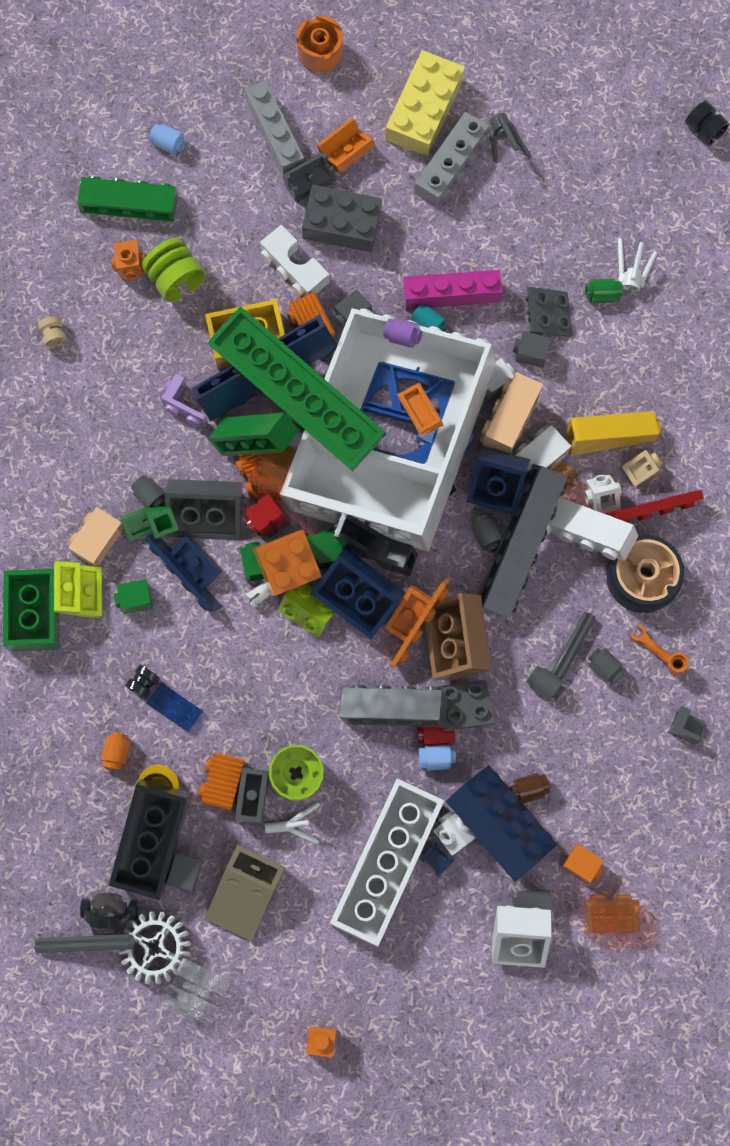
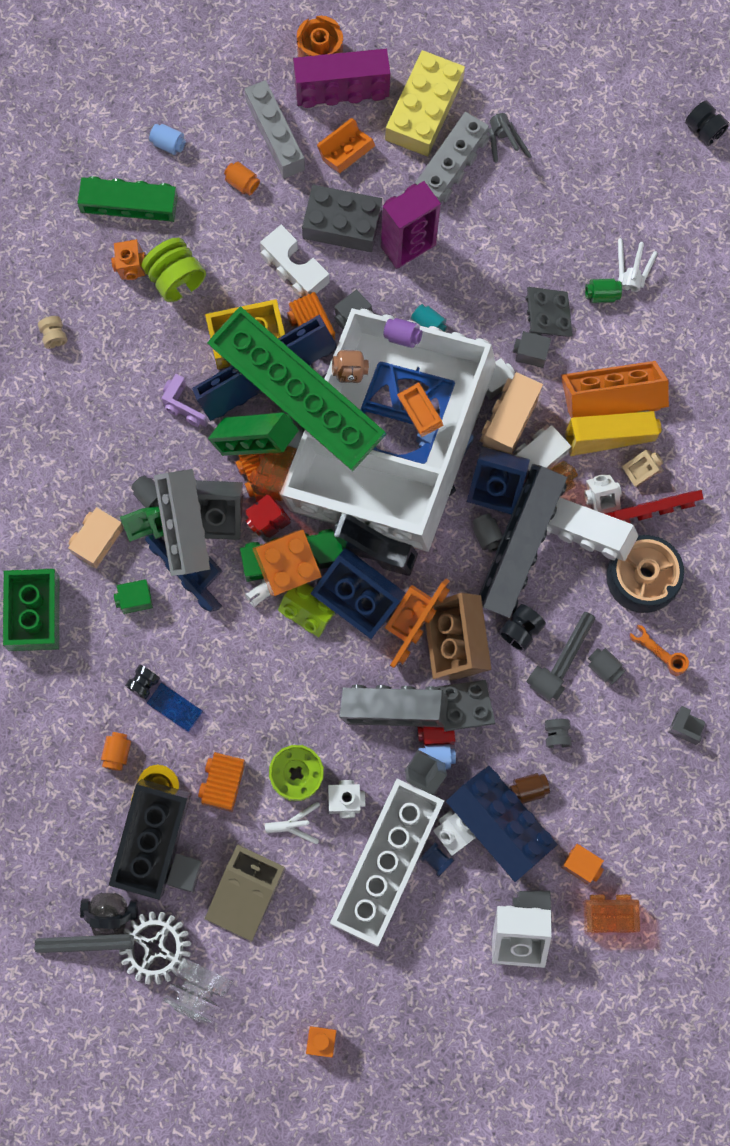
(77, 589): neon yellow slope -> none
(182, 522): none -> light grey brick
(241, 178): none -> orange brick
(252, 796): dark grey brick -> none
(313, 171): dark grey hinge -> none
(342, 77): none -> magenta brick
(345, 809): none -> white brick
(349, 366): none -> nougat head
(410, 224): none -> magenta brick
(425, 772): none -> dark grey panel
(452, 289): dark pink brick -> none
(522, 635): none -> black wheel
(558, 733): none -> dark grey wheel
(616, 390): none -> orange slope

